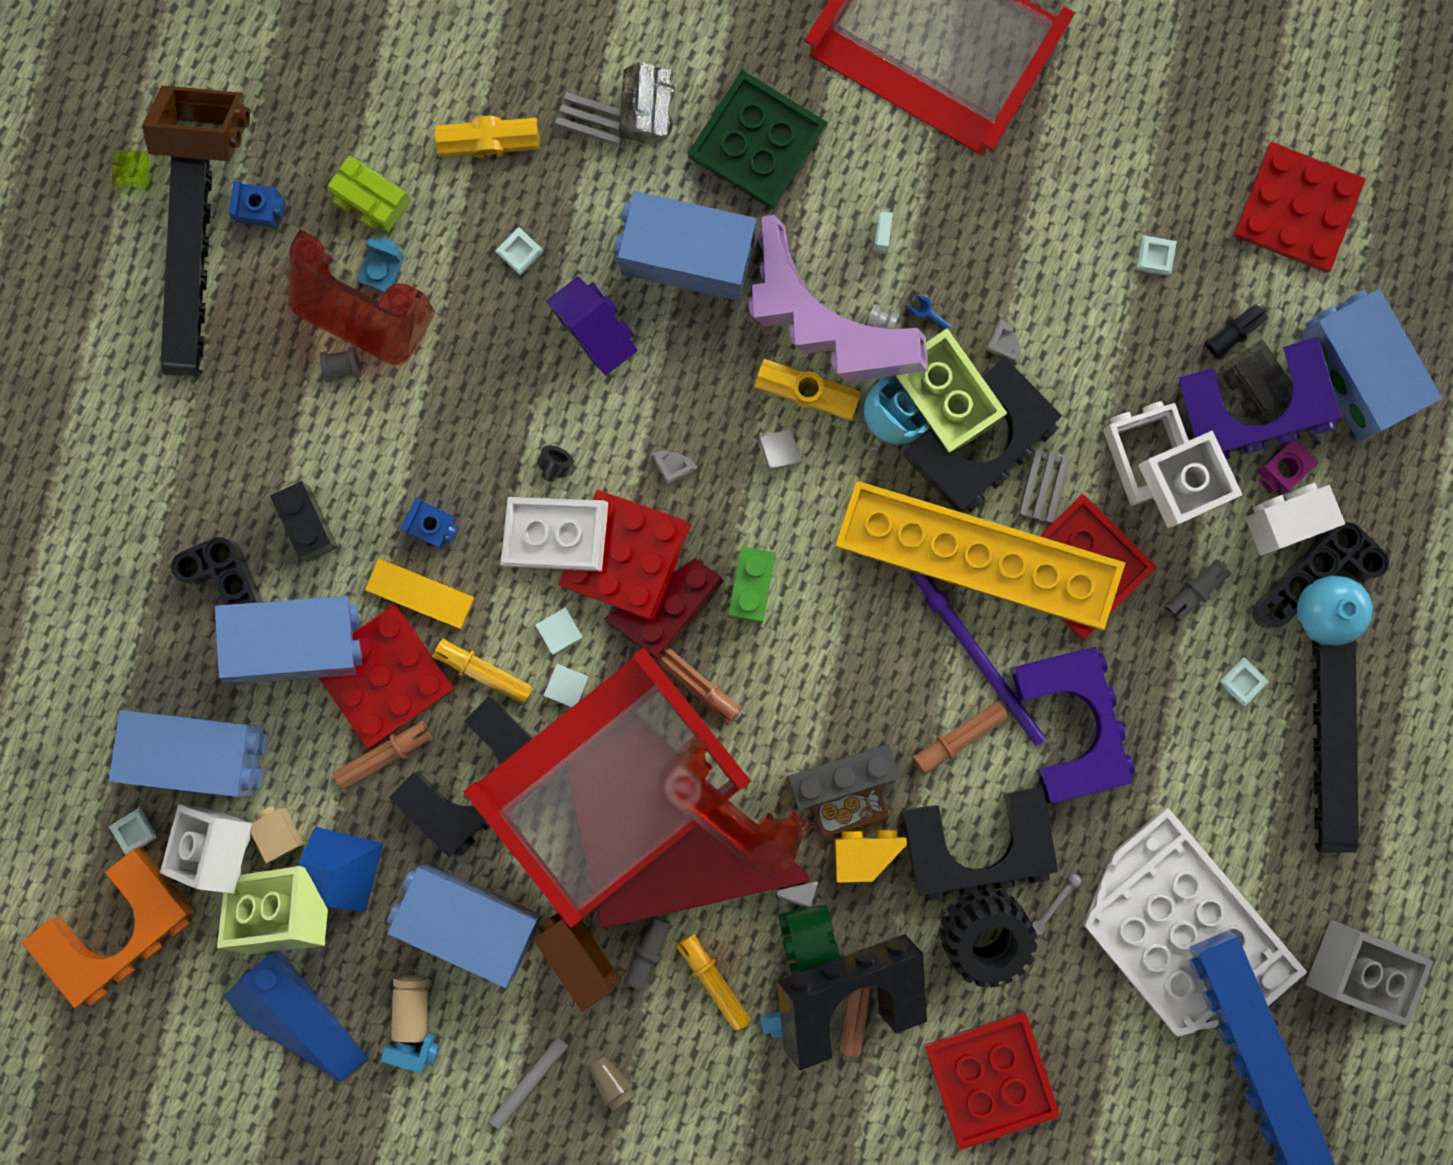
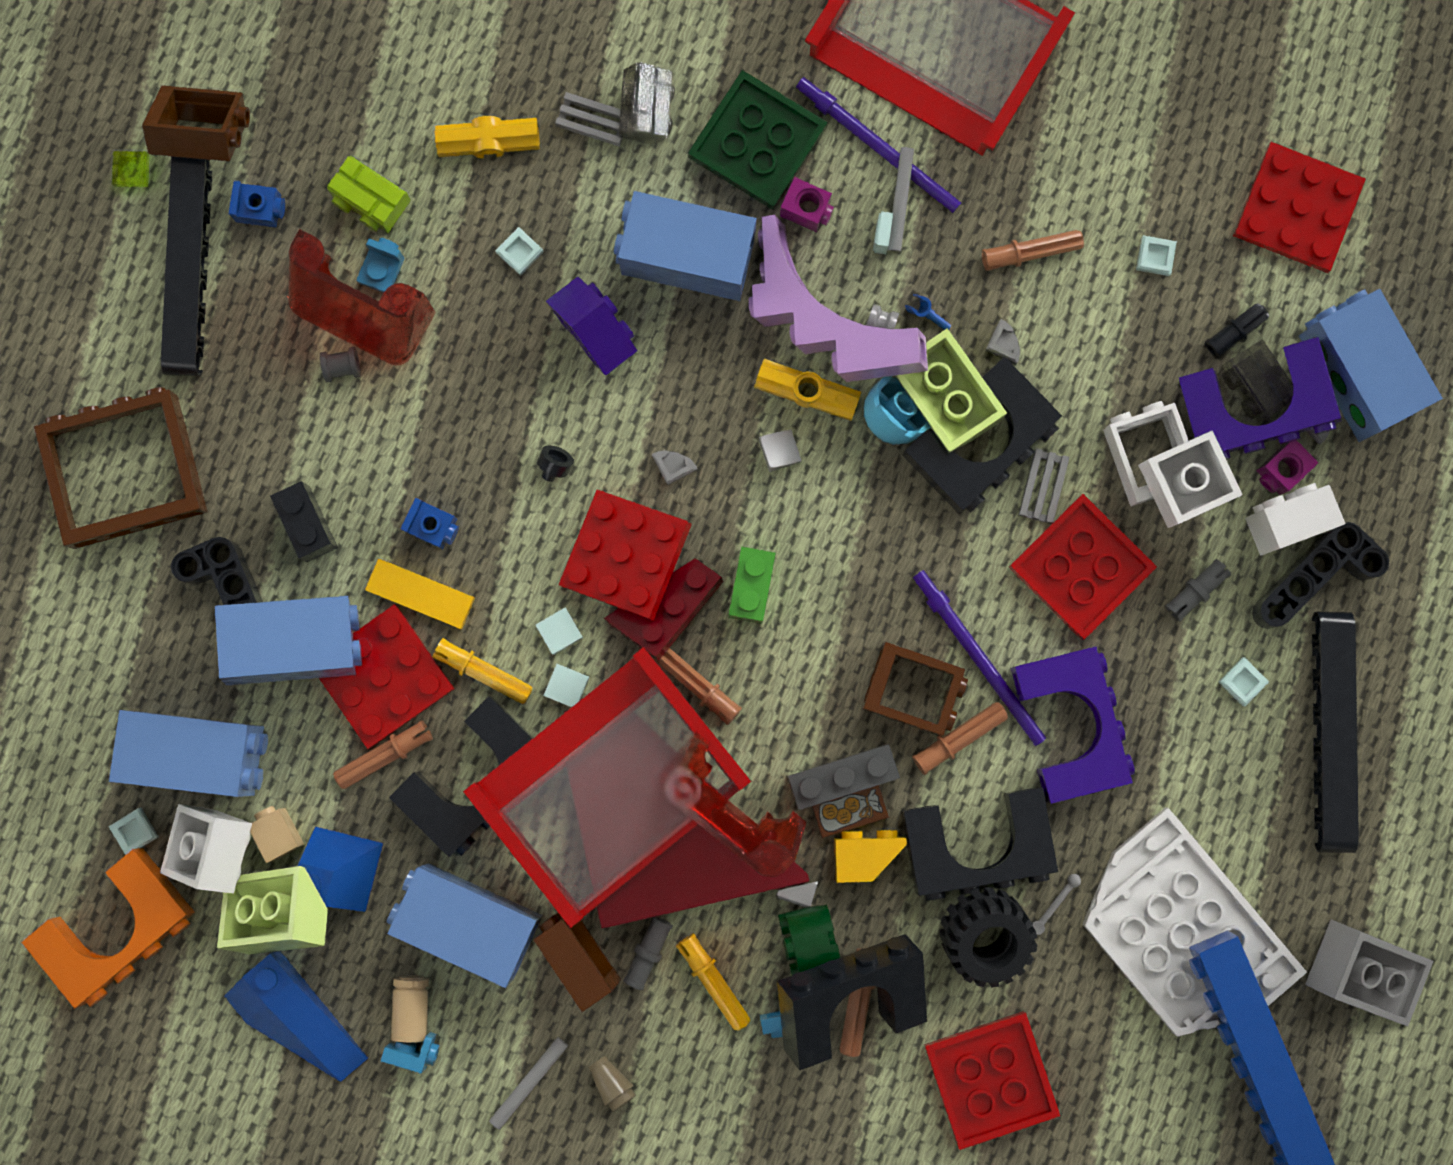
(133, 522): none -> reddish brown window
(554, 533): white tile -> none
(804, 191): none -> magenta brick
(827, 103): none -> dark purple bar
(880, 677): none -> reddish brown window
(901, 198): none -> light grey bar
(980, 555): yellow plate -> none
(1016, 252): none -> nougat axle
(1335, 610): medium azure cylinder -> none

